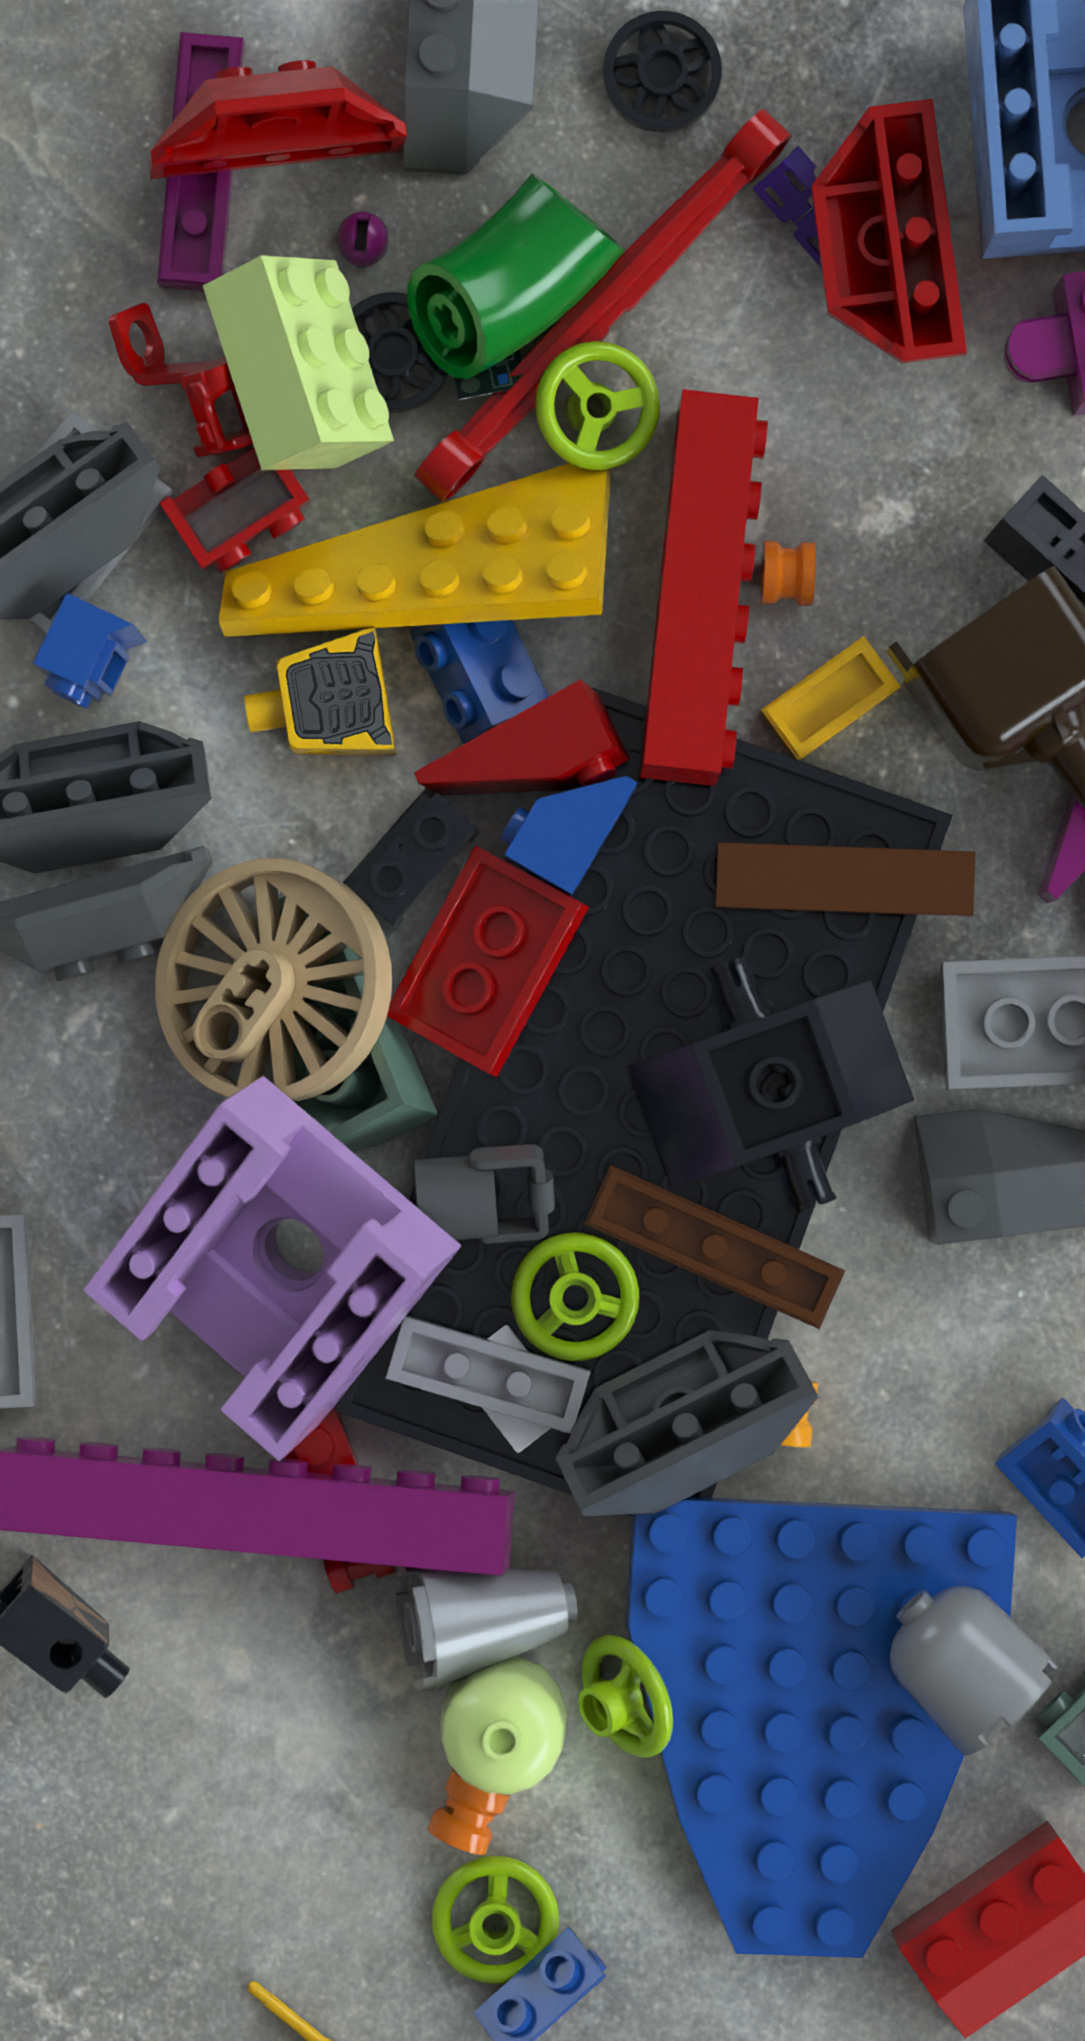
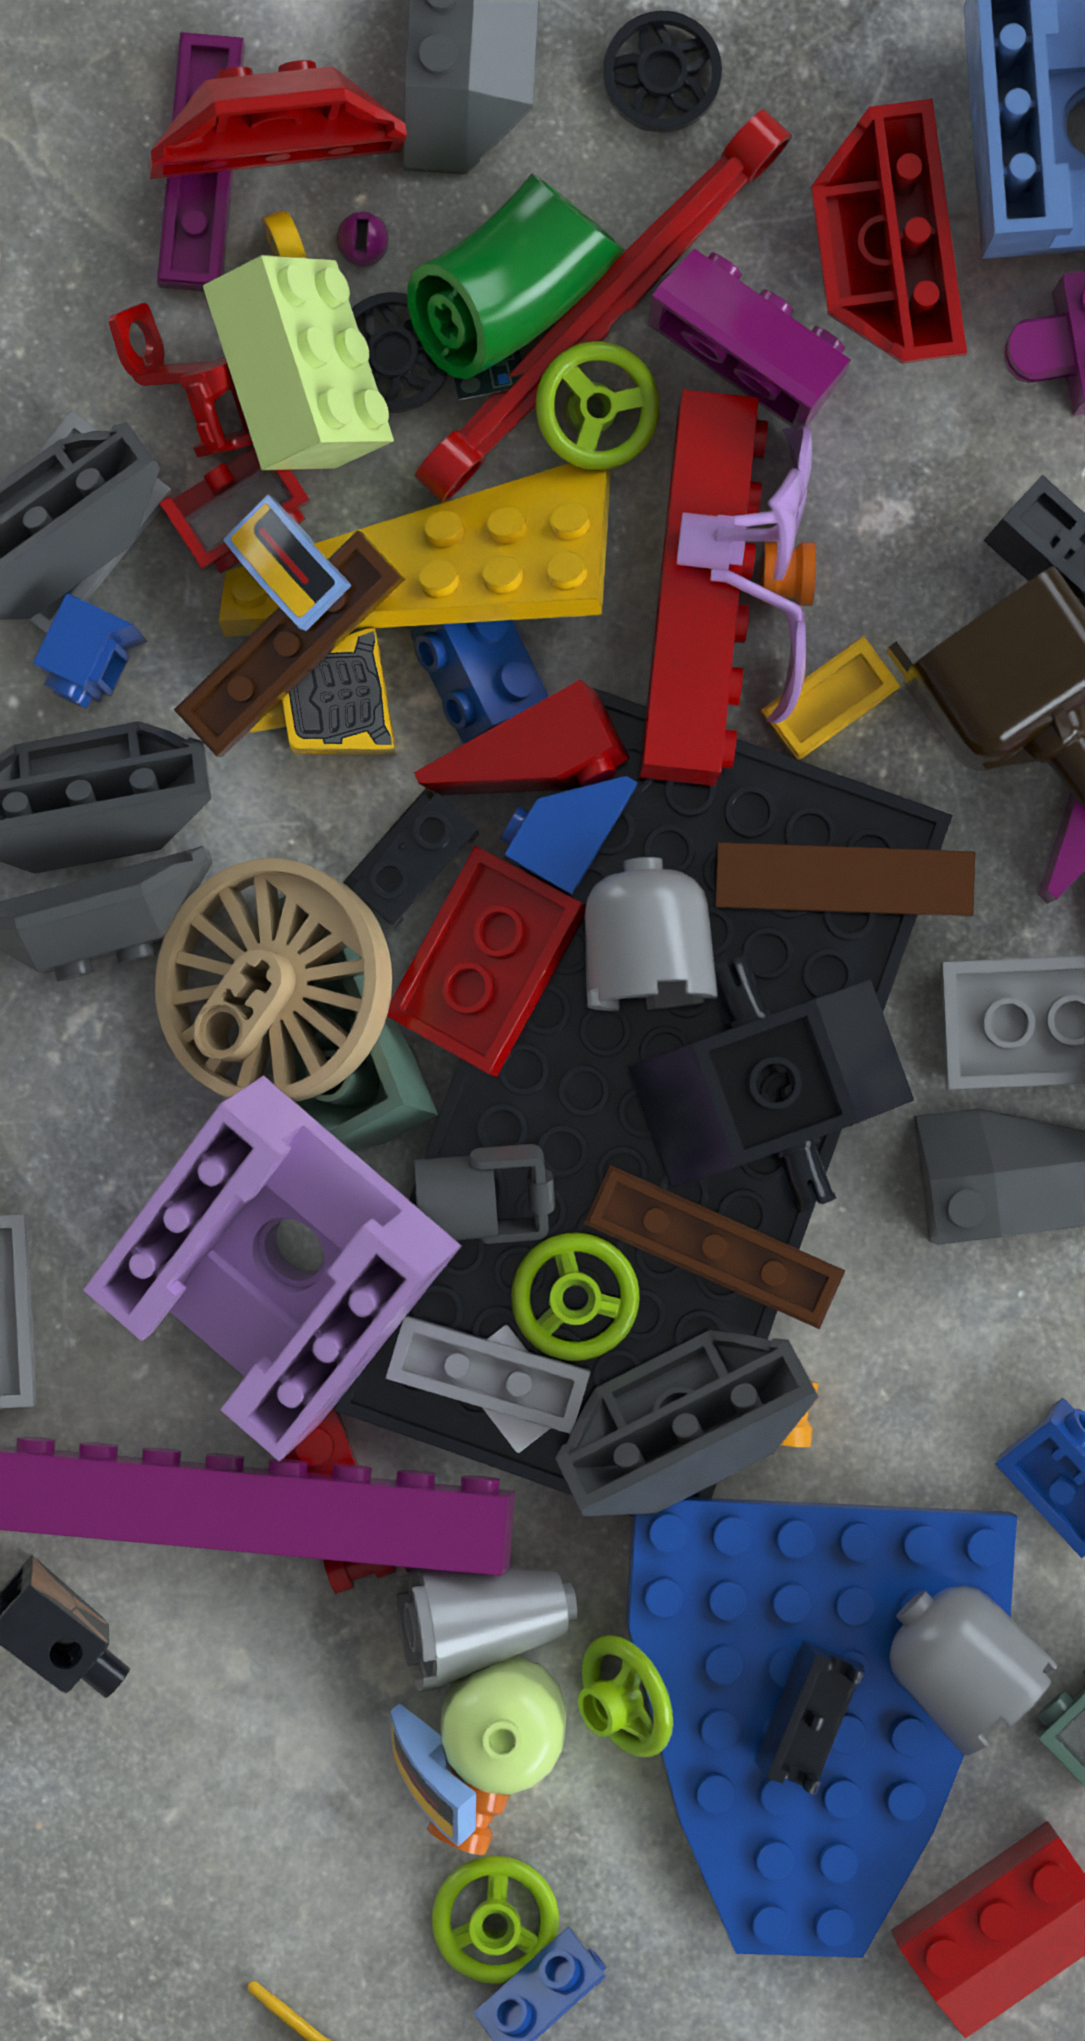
(282, 235): none -> yellow tile
(283, 654): none -> reddish brown tile
(286, 563): none -> slope
(422, 1767): none -> light blue slope
(648, 939): none -> light grey cylinder
(721, 540): none -> lavender plant
(748, 337): none -> magenta slope
(795, 202): dark purple piece -> none
(808, 1716): none -> black hinge

